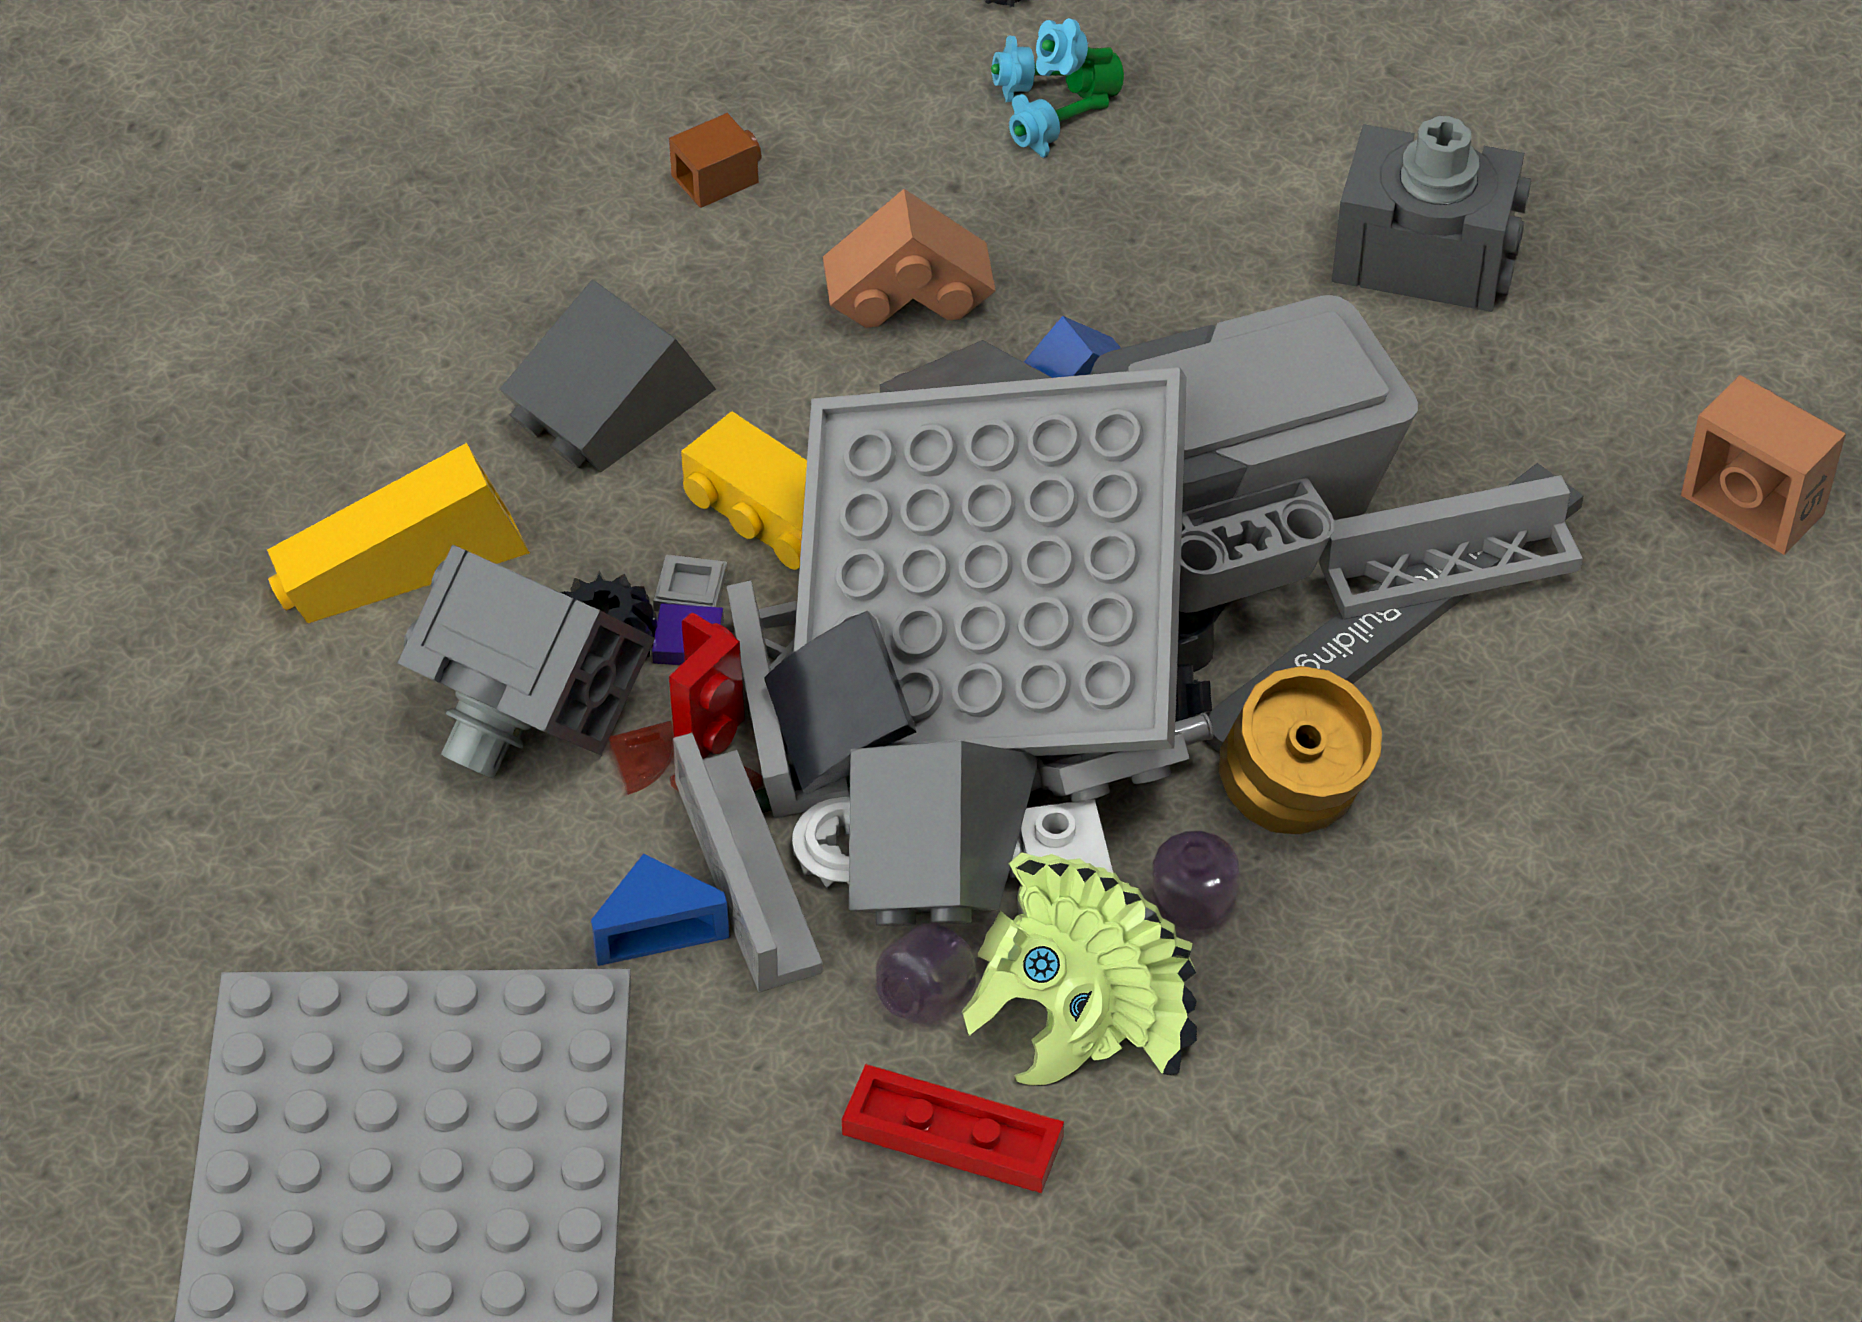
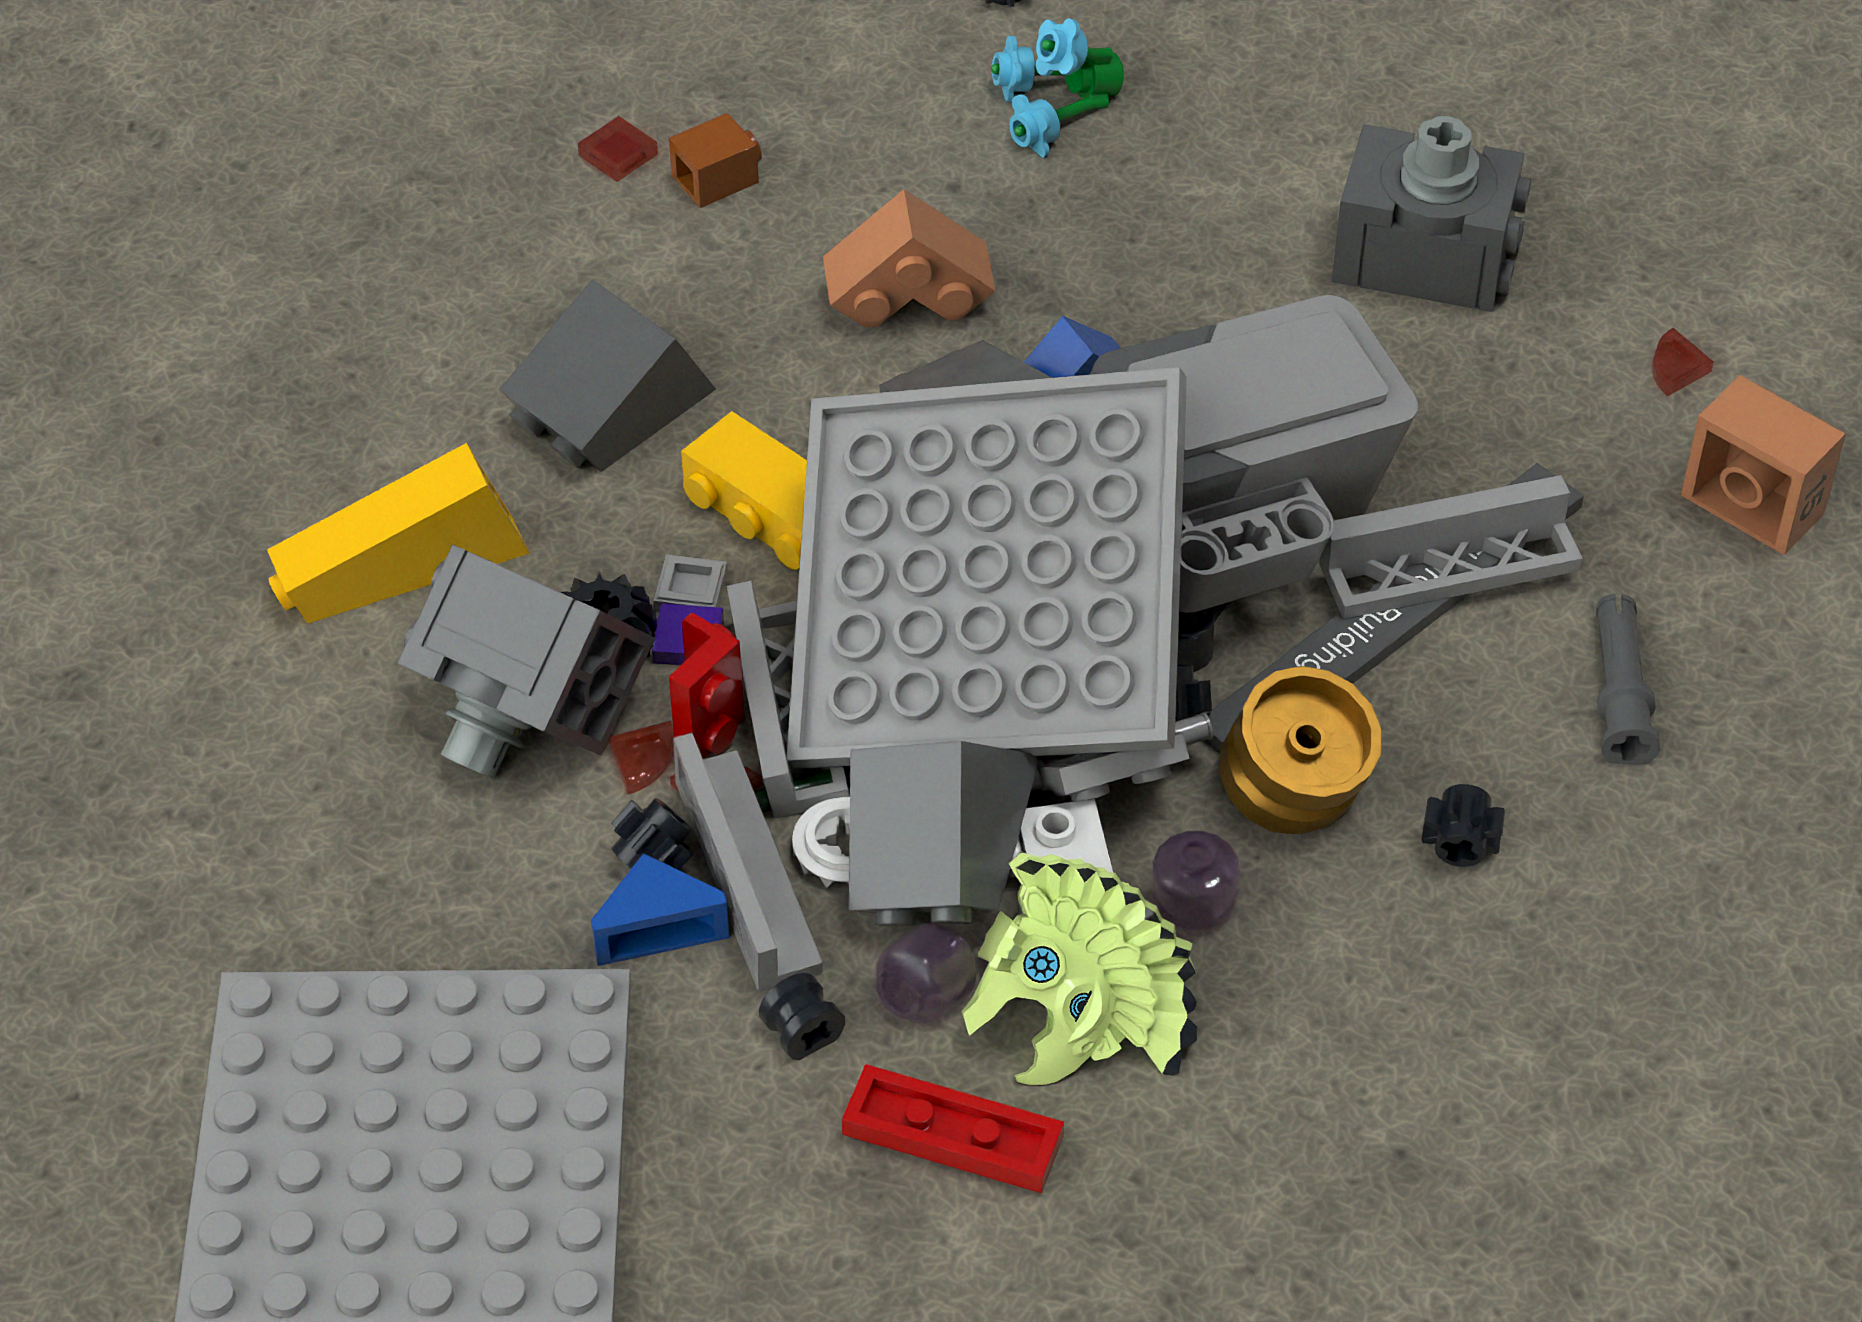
(617, 148): none -> clear red tile
(651, 831): none -> black gear
(801, 1015): none -> black wheel
(837, 699): black slope -> none
(1463, 825): none -> black gear
(1625, 699): none -> dark grey pin
(1678, 362): none -> clear red tile

